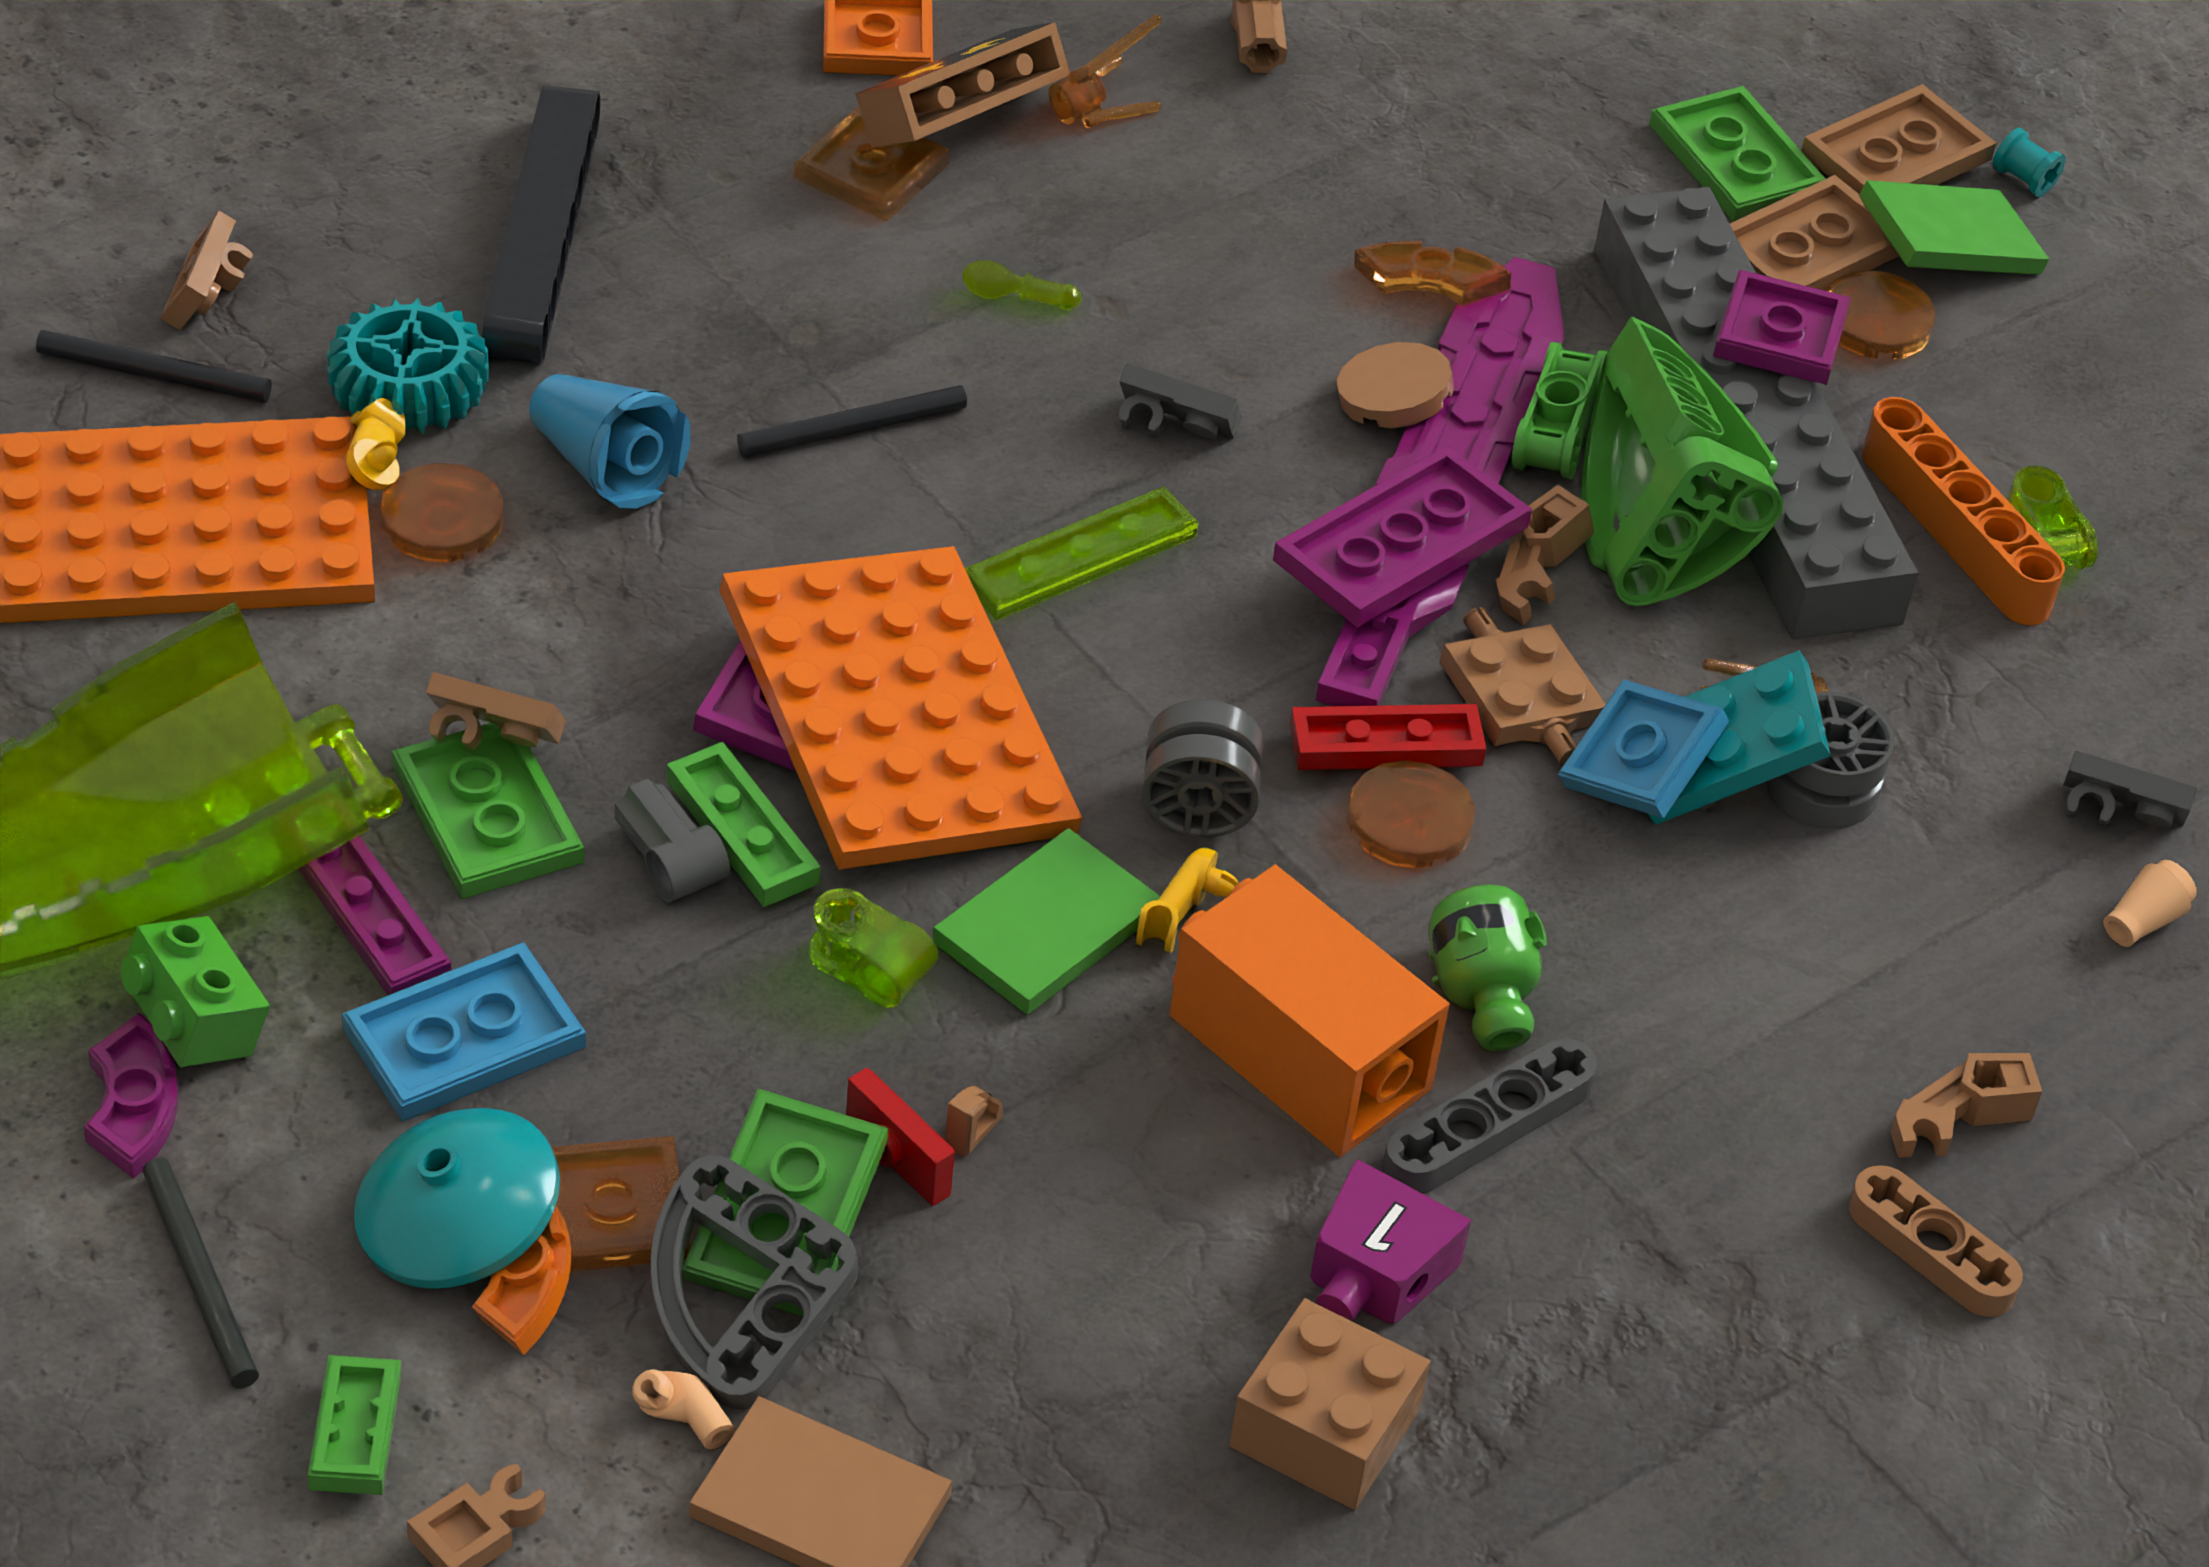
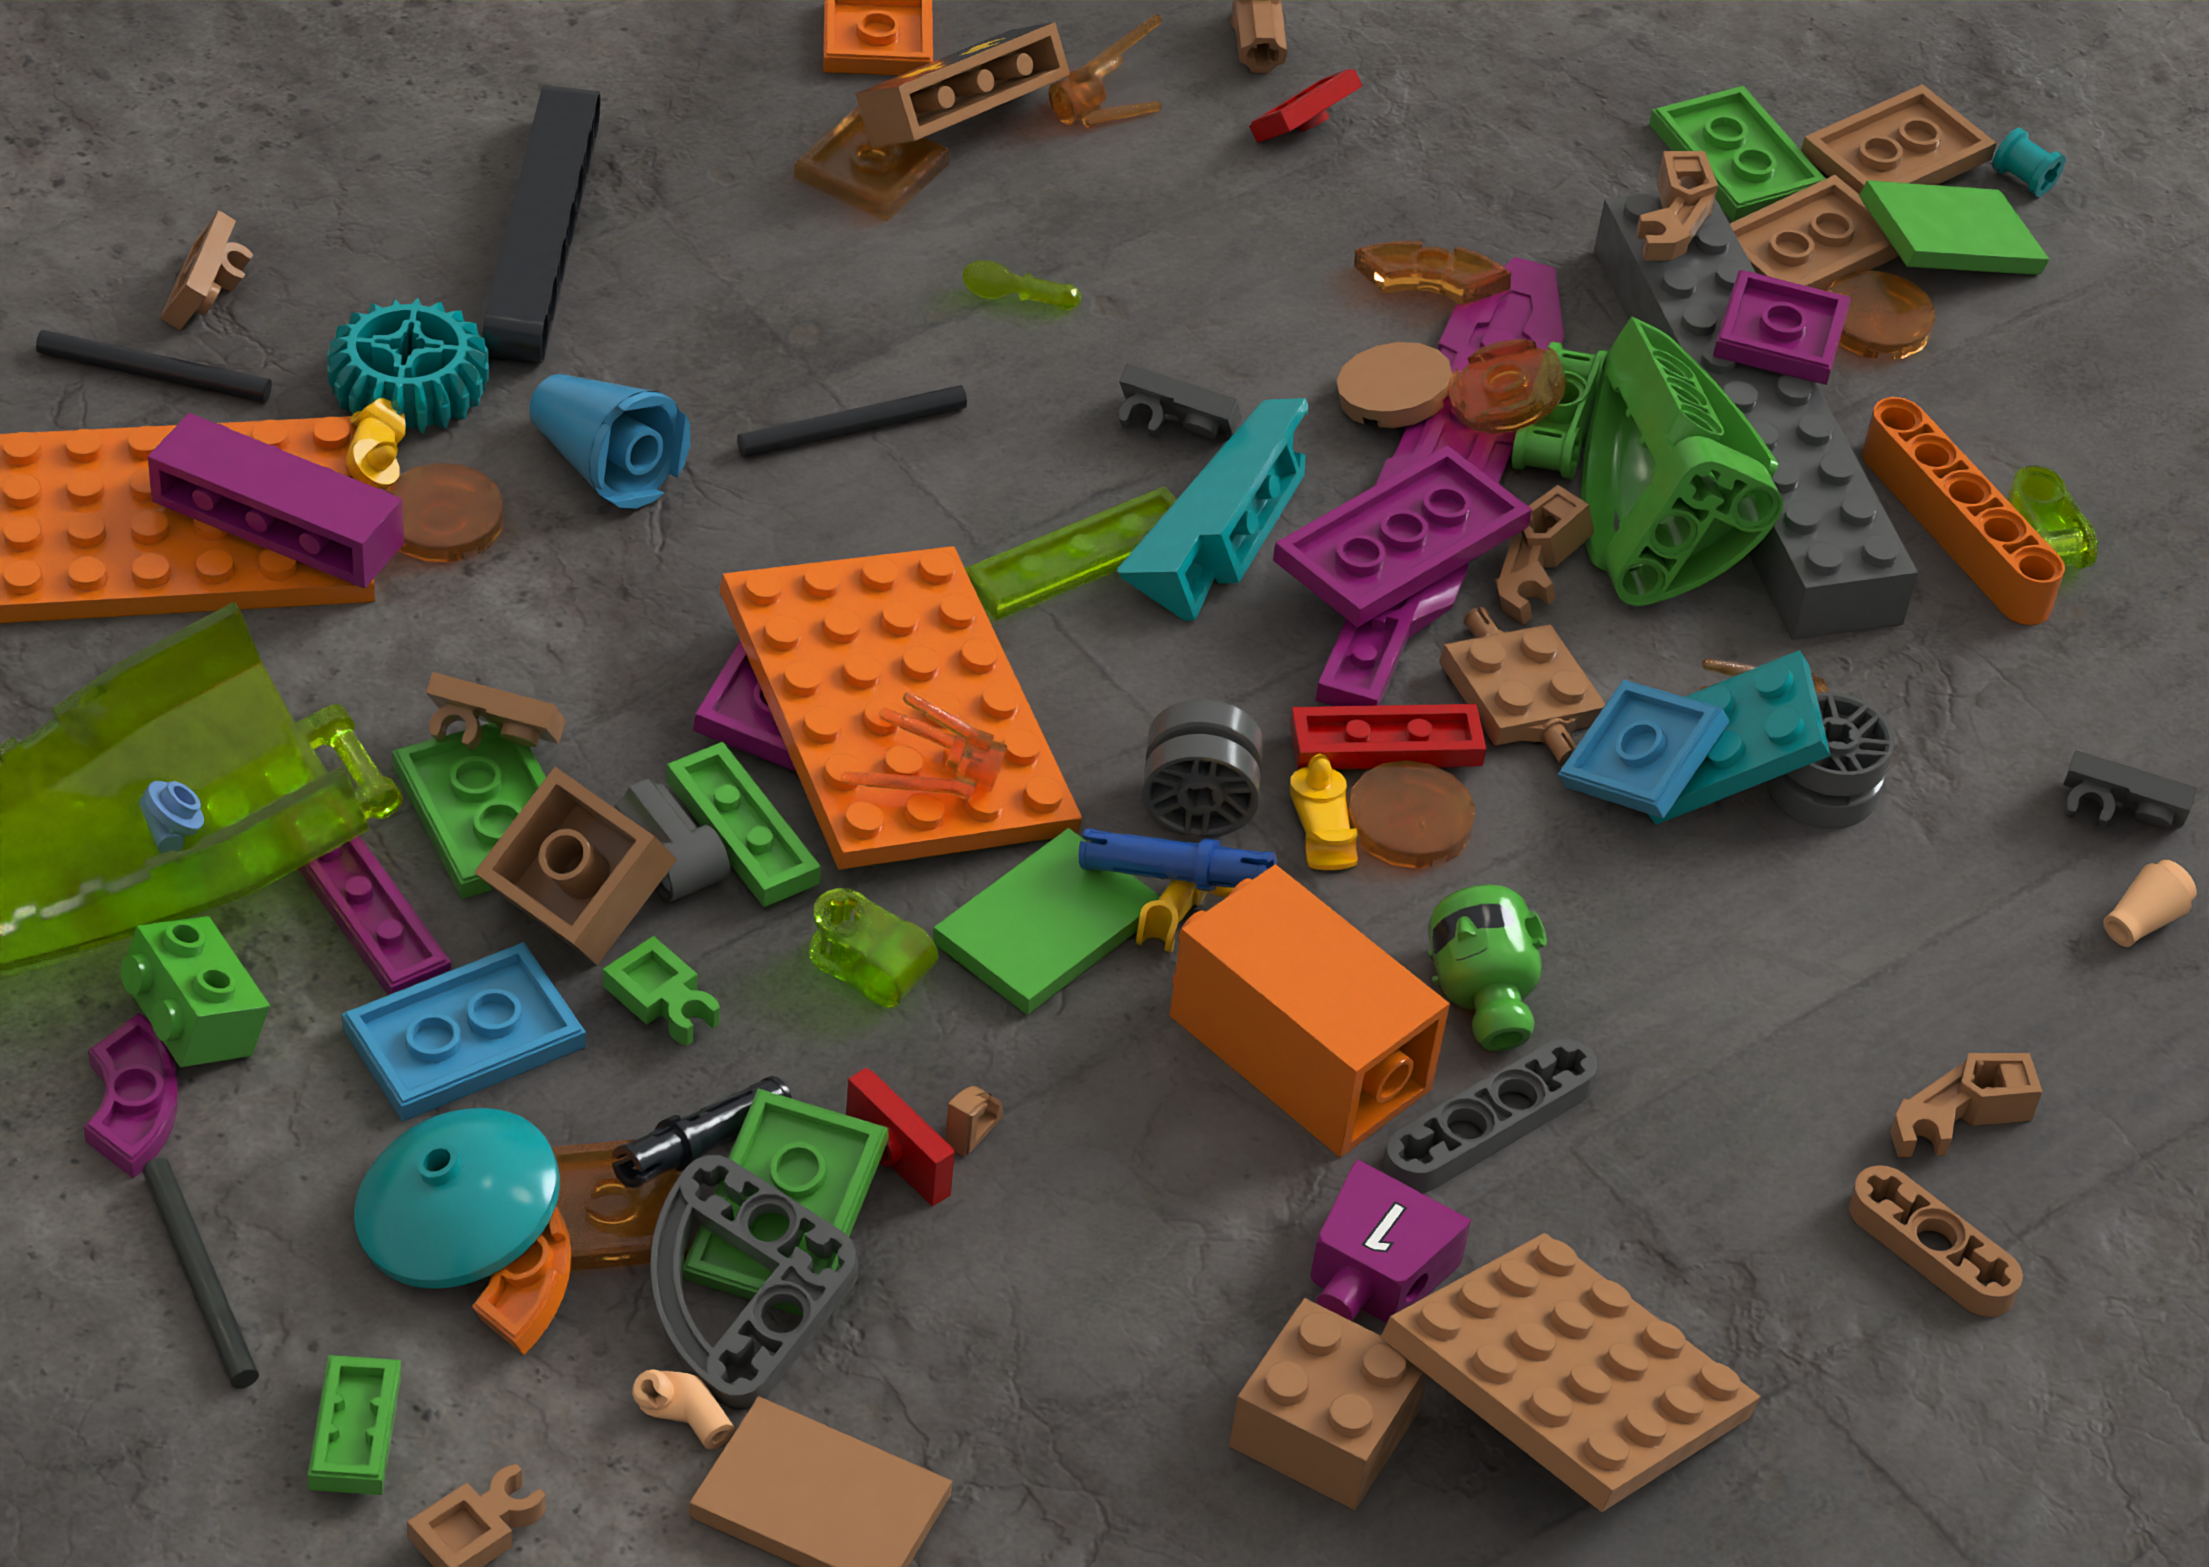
(171, 813): none -> medium blue plate
(276, 500): none -> magenta brick
(576, 865): none -> medium nougat brick
(658, 983): none -> bright green plate
(682, 1140): none -> black pin
(971, 757): none -> clear orange plant
(1202, 863): none -> blue pin
(1222, 513): none -> teal wedge
(1306, 107): none -> red plate
(1322, 808): none -> yellow piece
(1507, 386): none -> clear orange tile
(1571, 1369): none -> medium nougat plate
(1687, 199): none -> medium nougat piece

